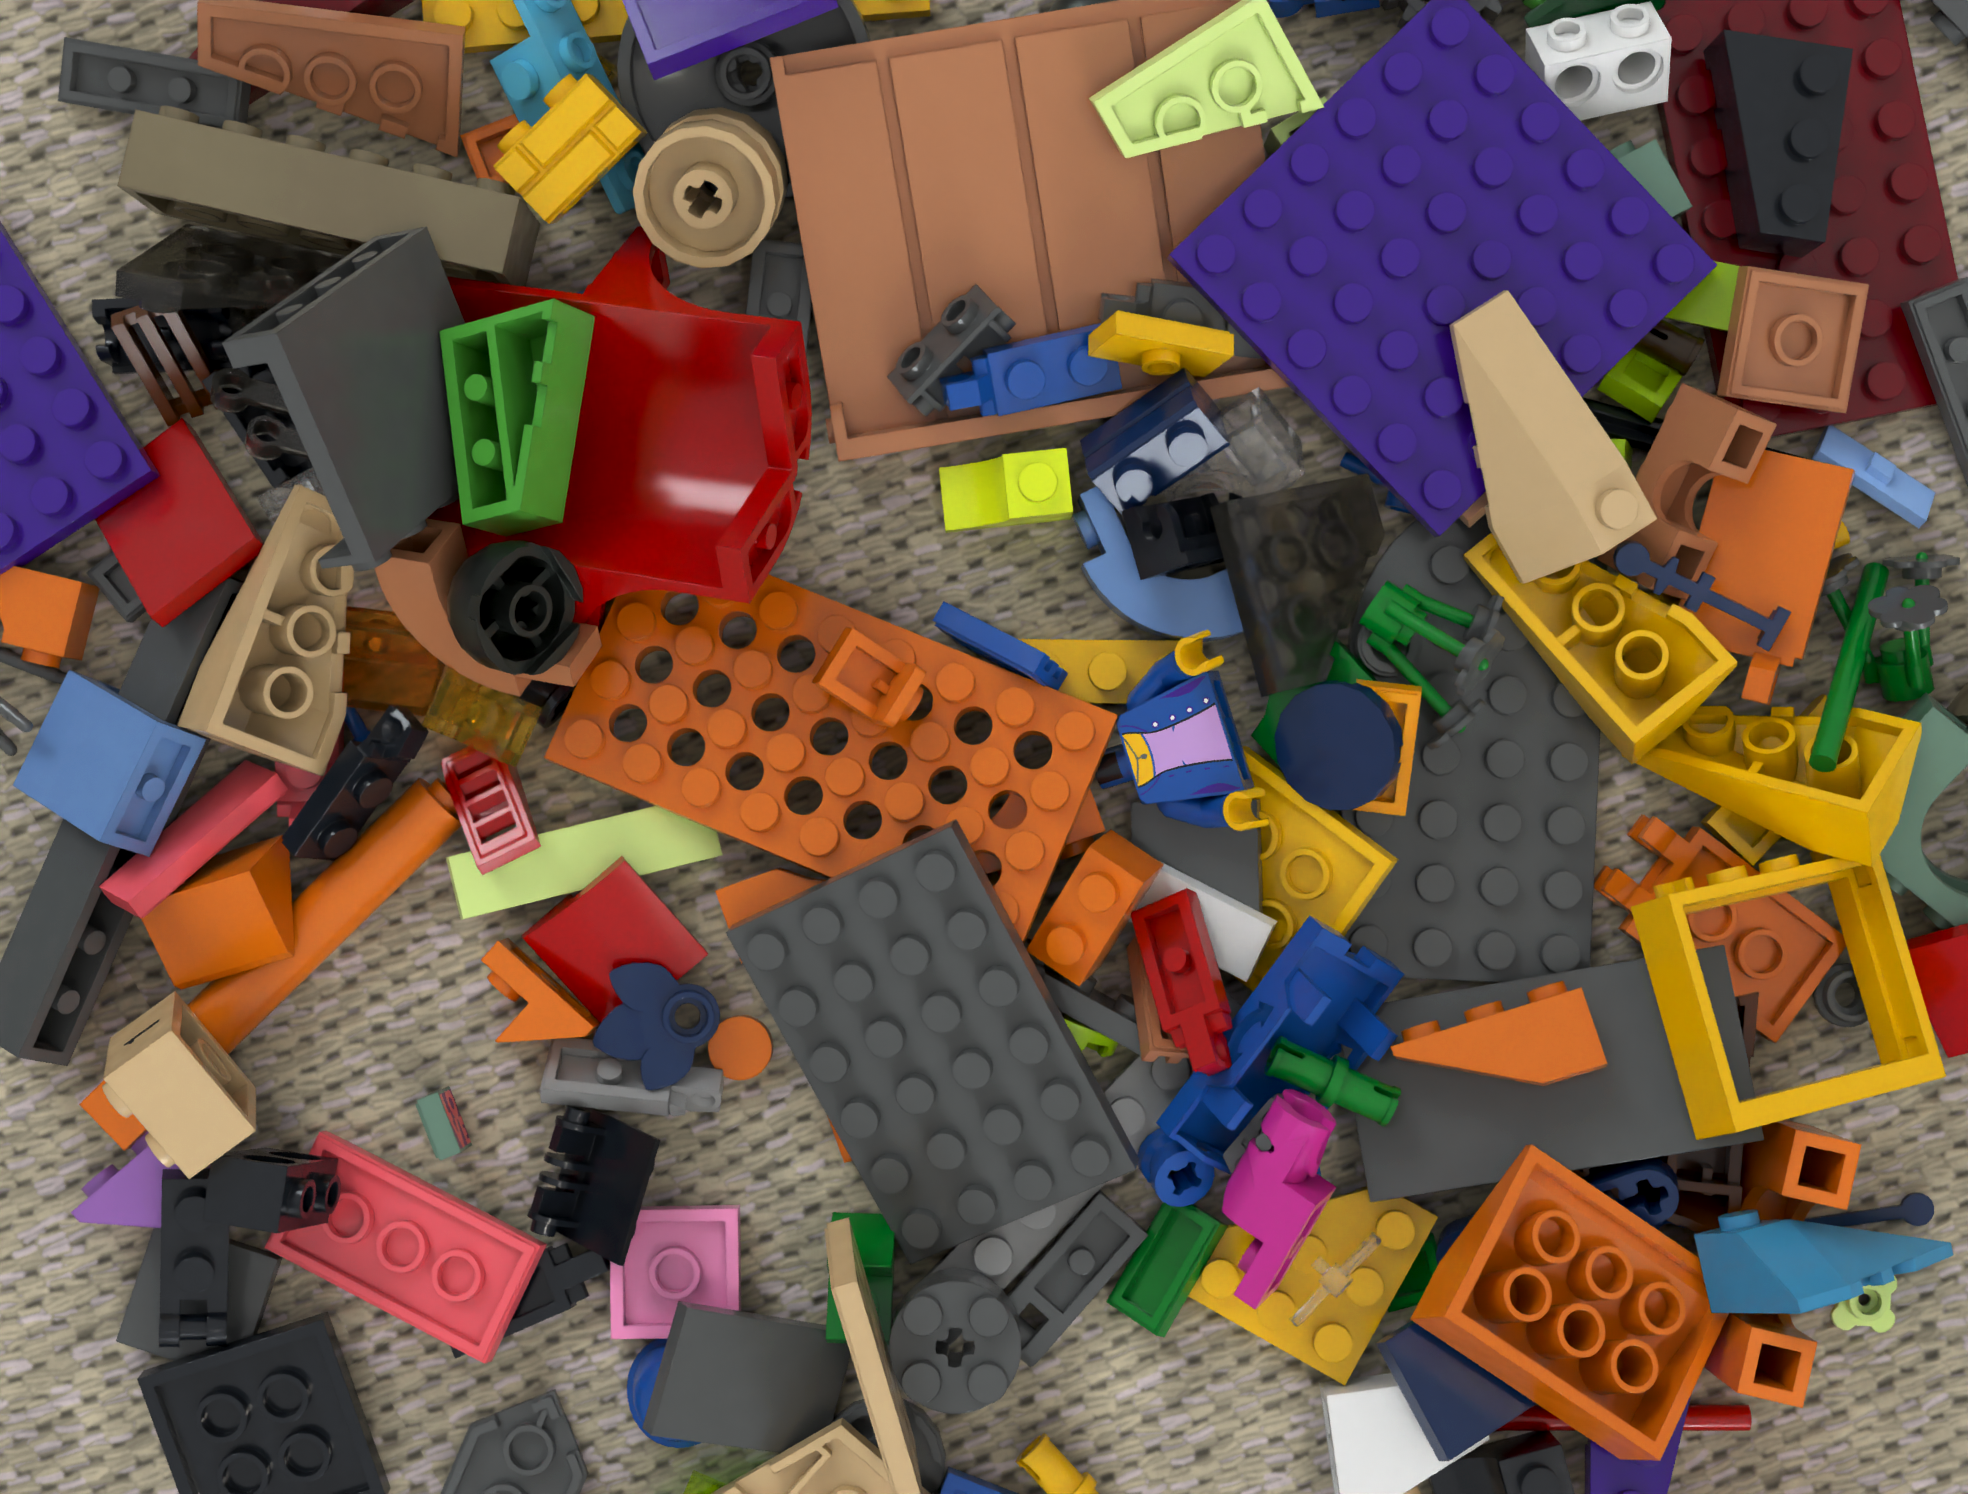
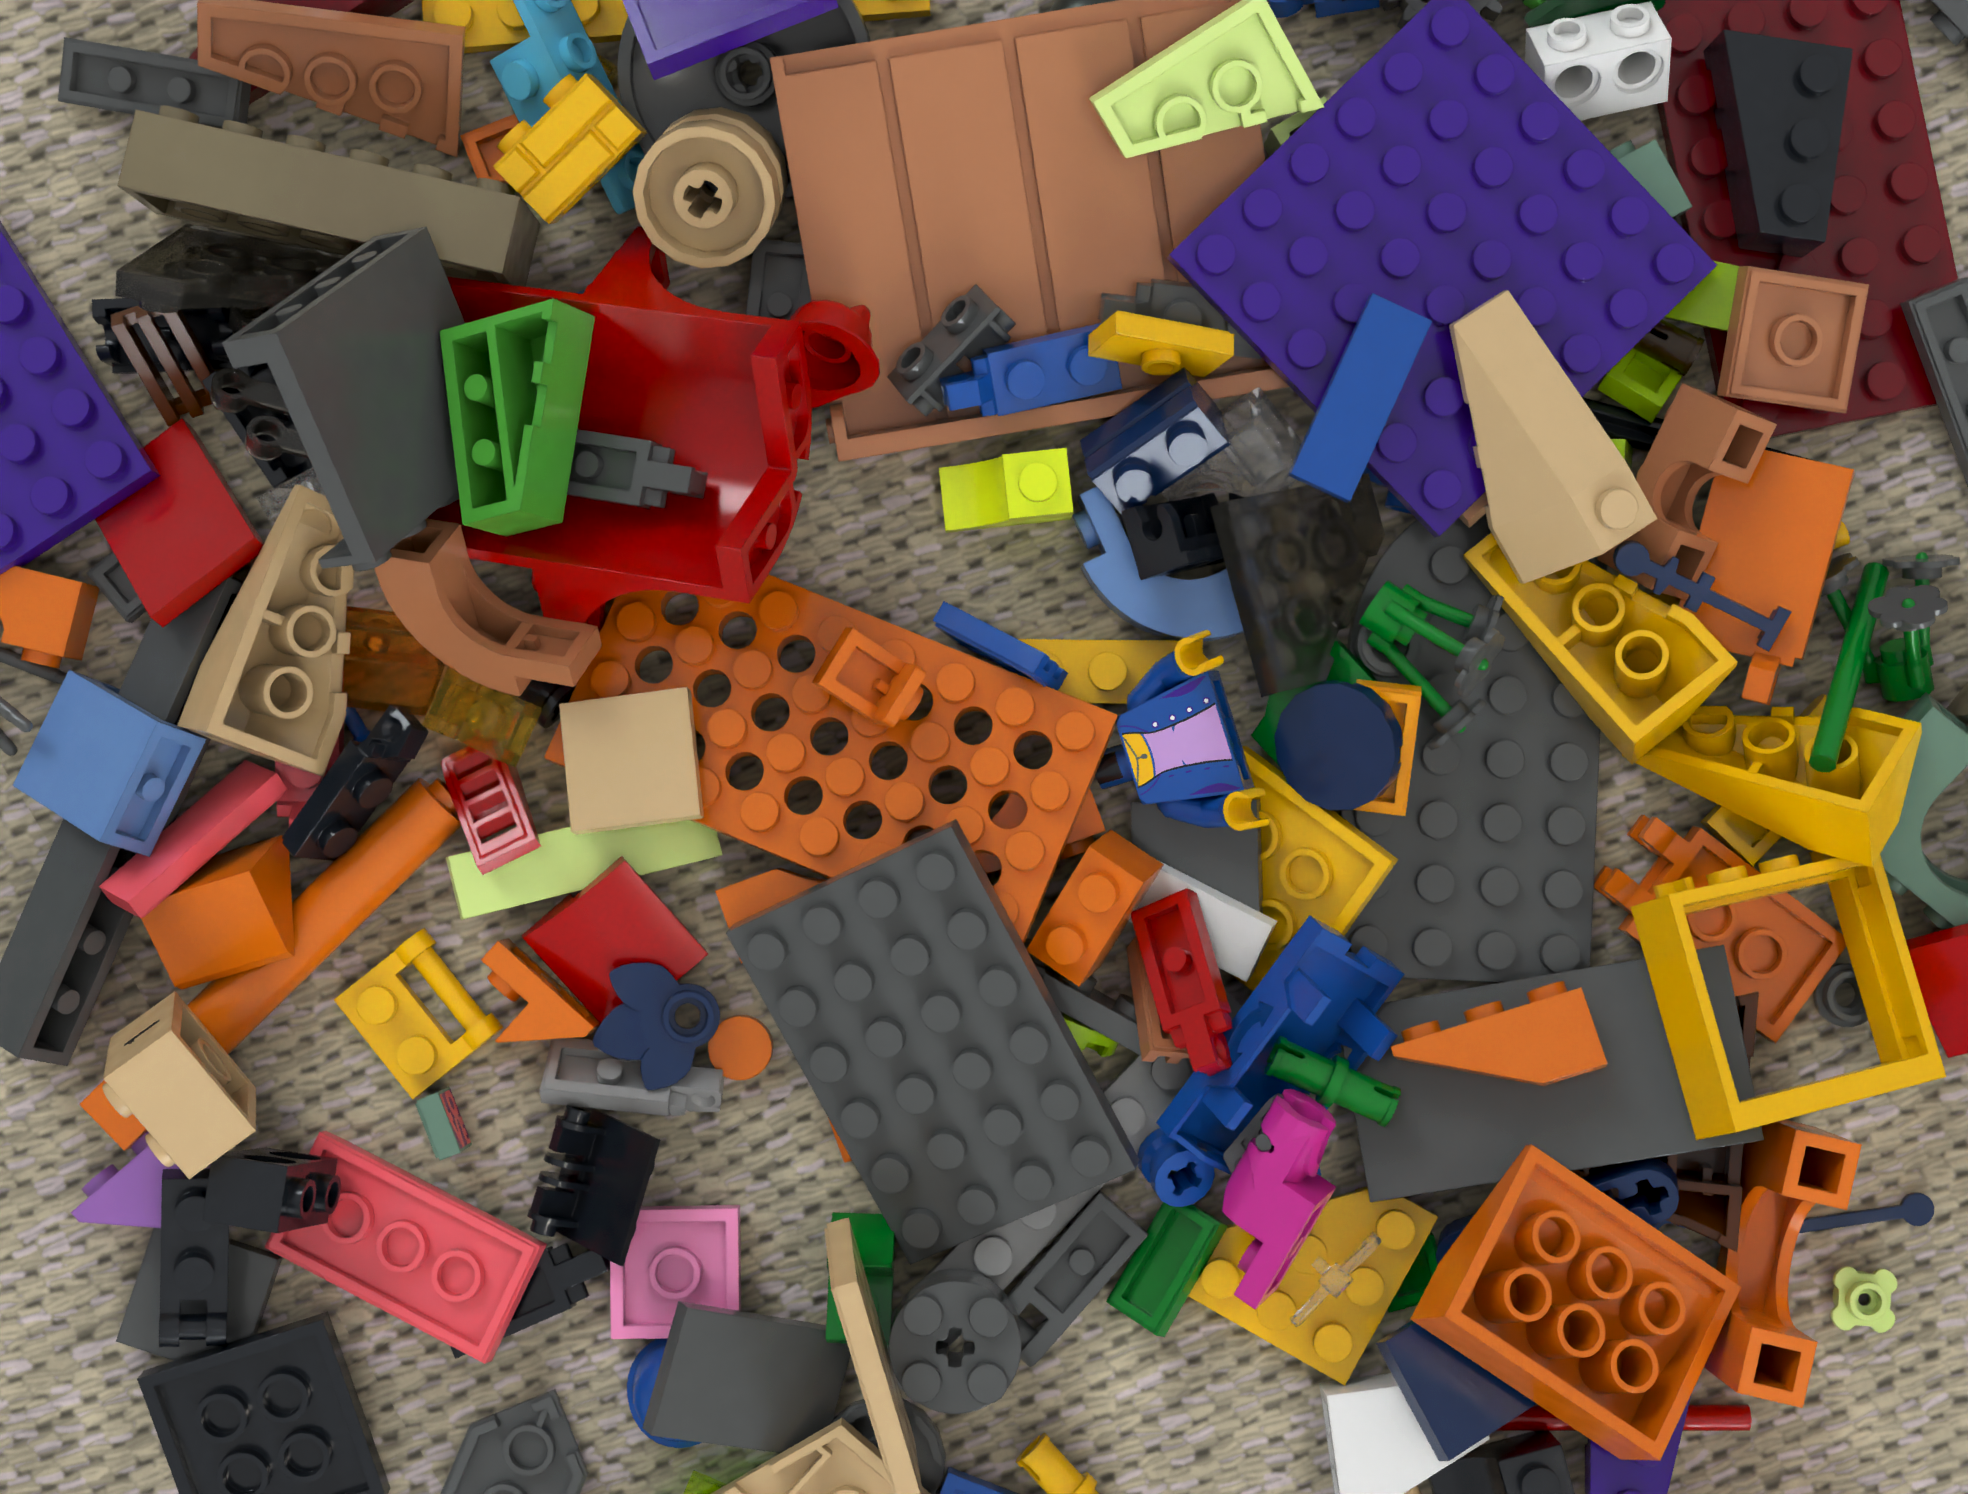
(403, 1027): none -> yellow plate
(515, 606): pearl dark grey cylinder -> none
(629, 471): none -> dark grey hinge
(631, 760): none -> tan tile
(837, 349): none -> red piece
(1359, 398): none -> blue tile
(1801, 1264): dark azure wedge -> none
(1876, 476): light blue piece -> none

